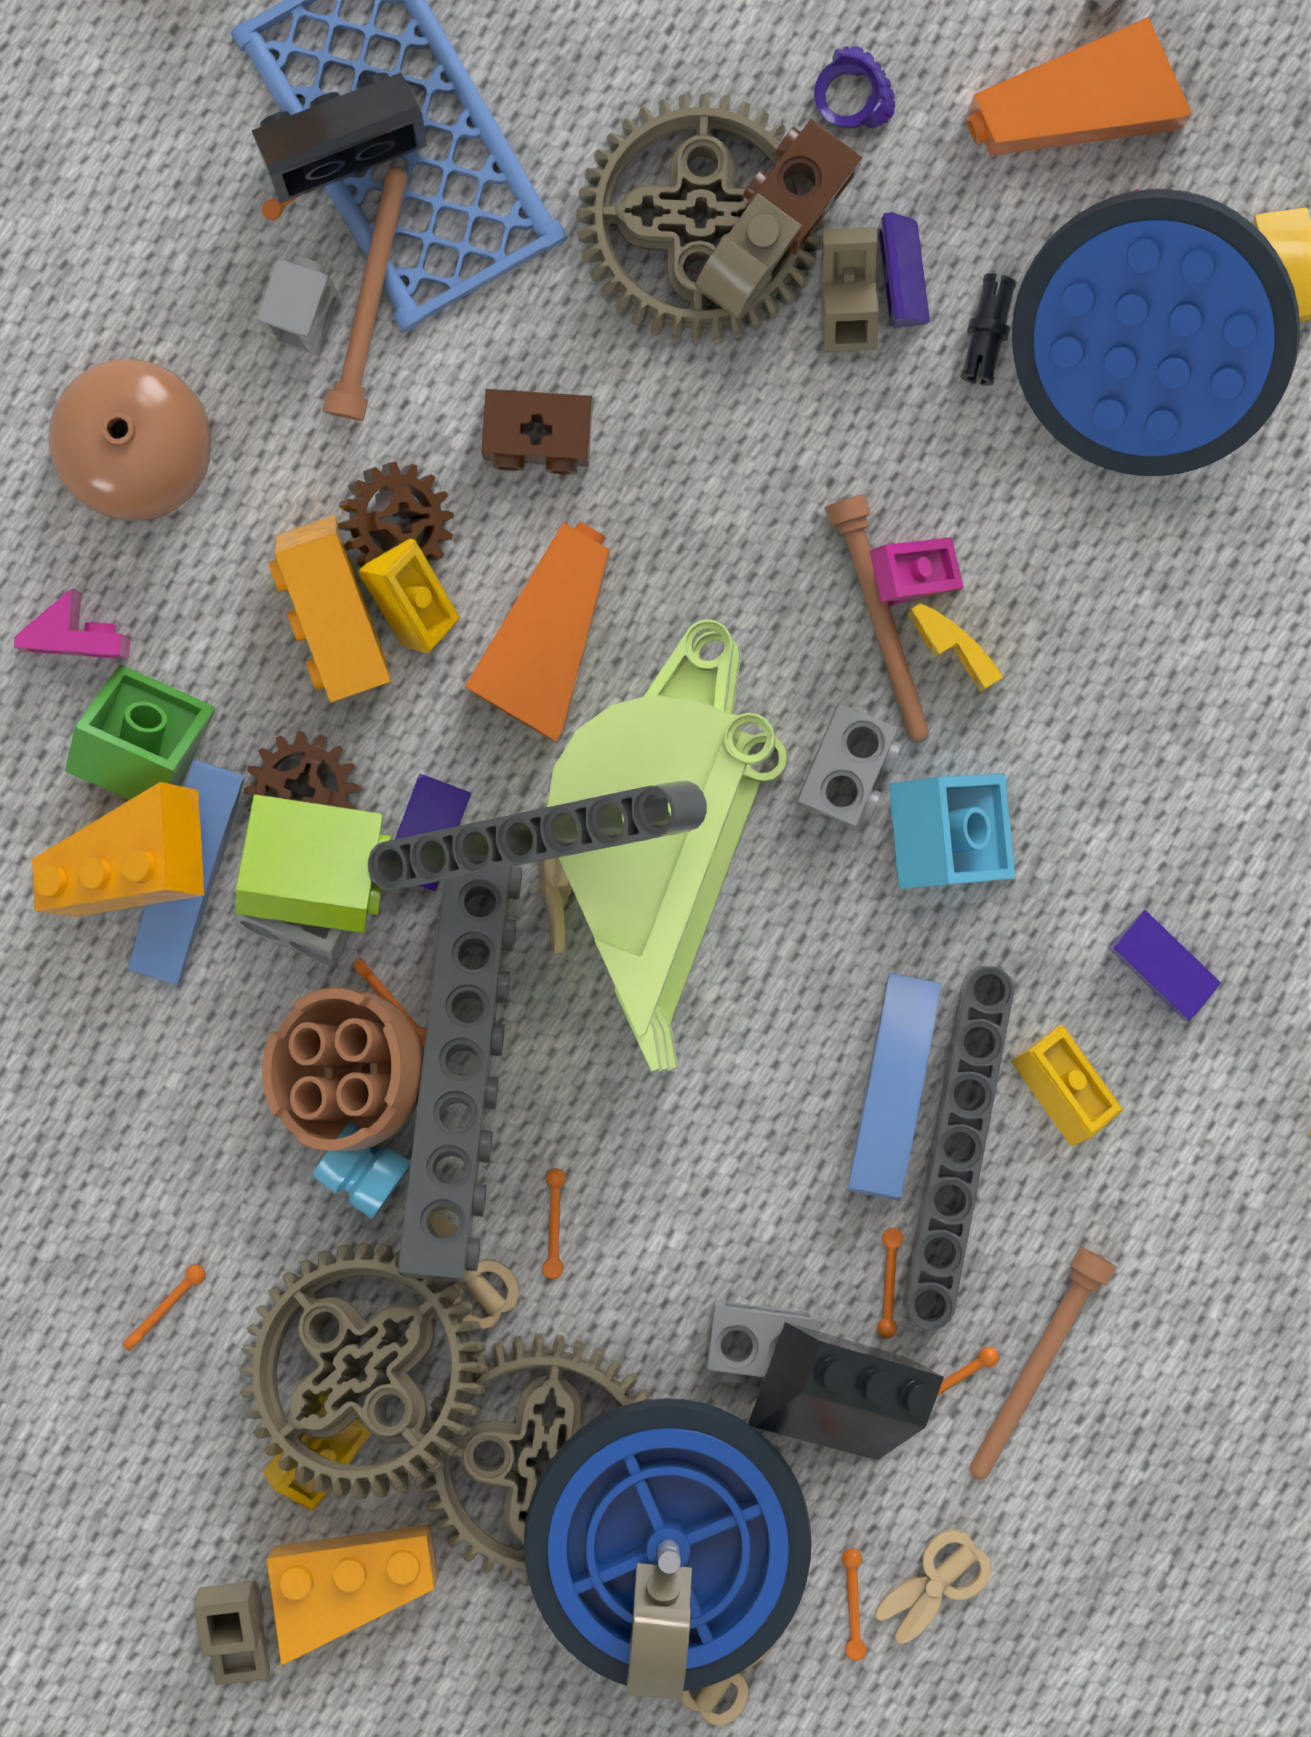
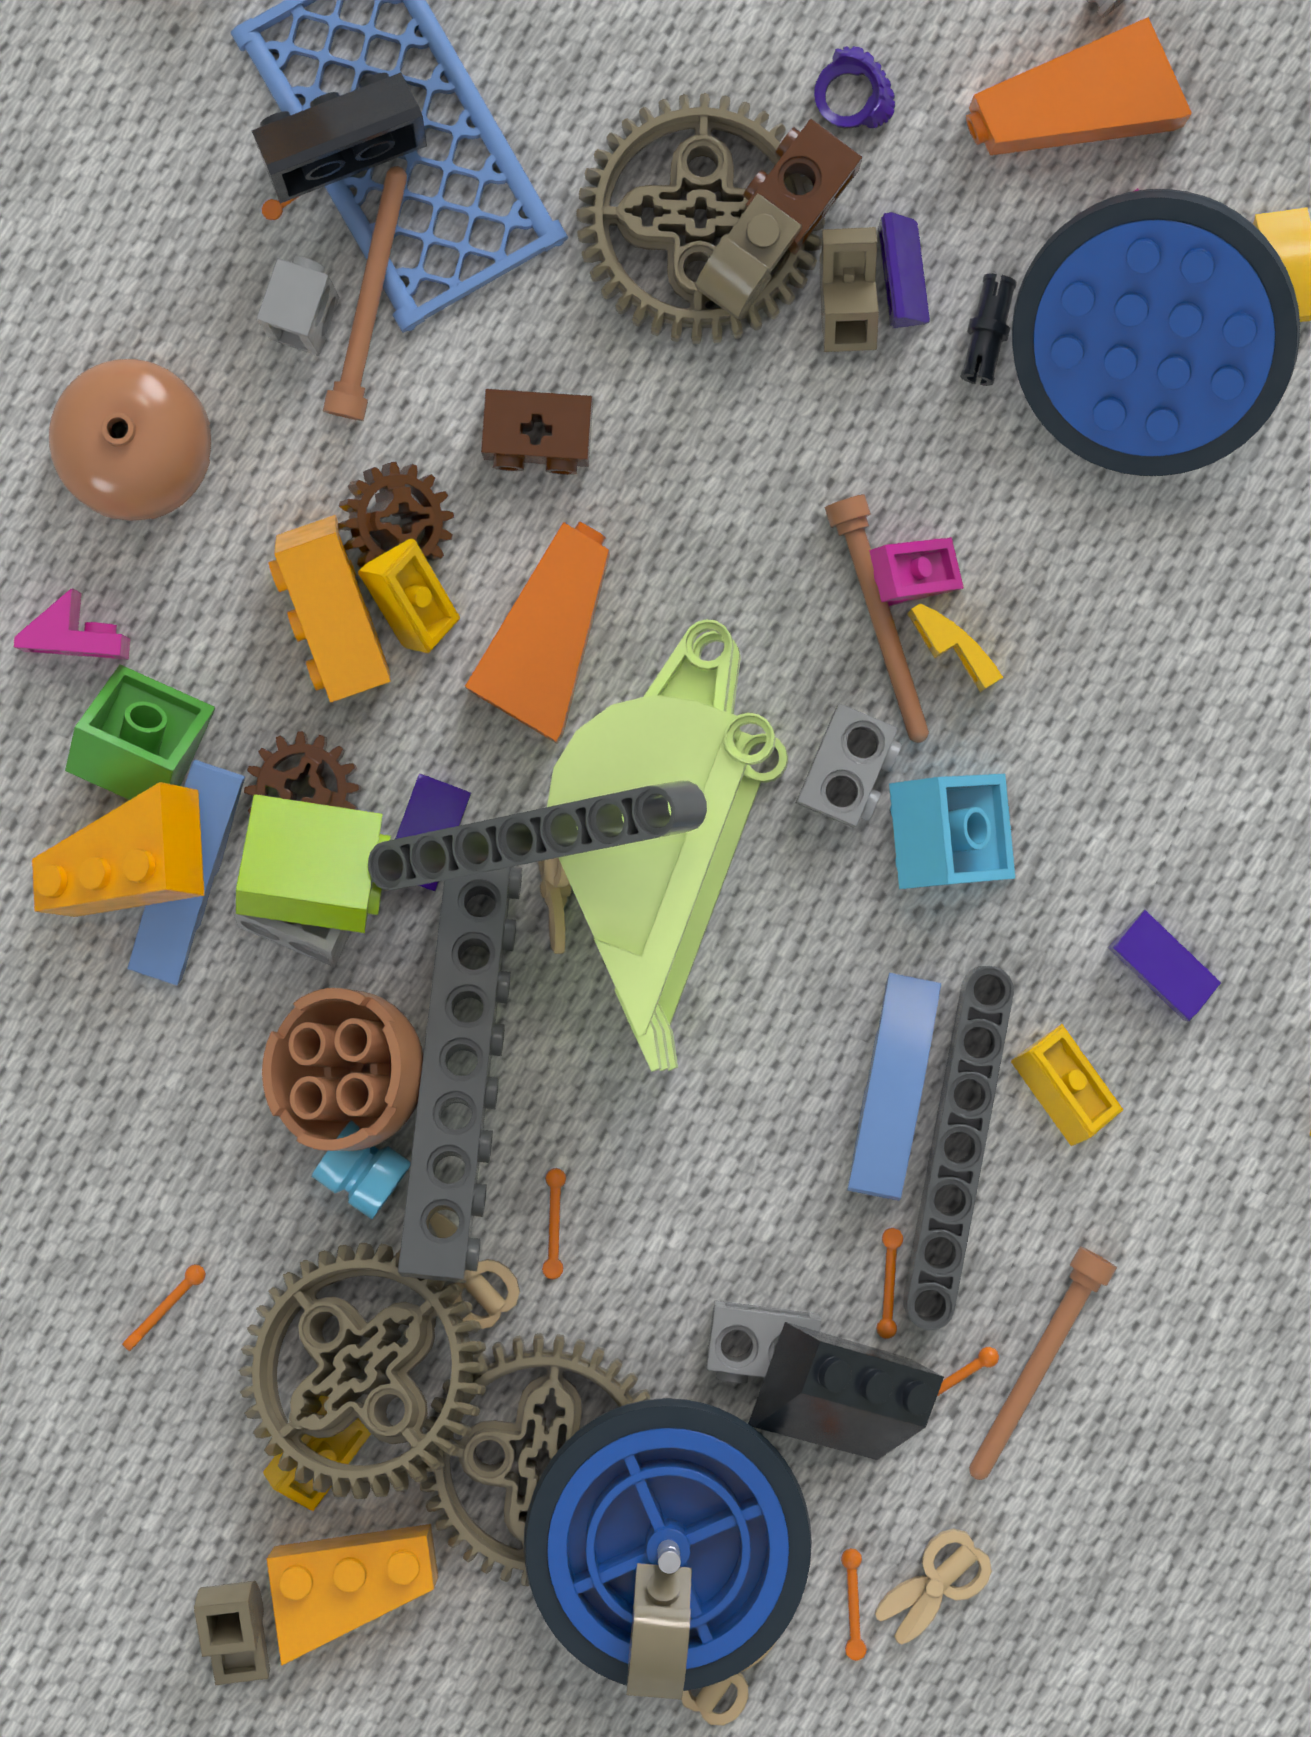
(365, 971): orange hinge -> none

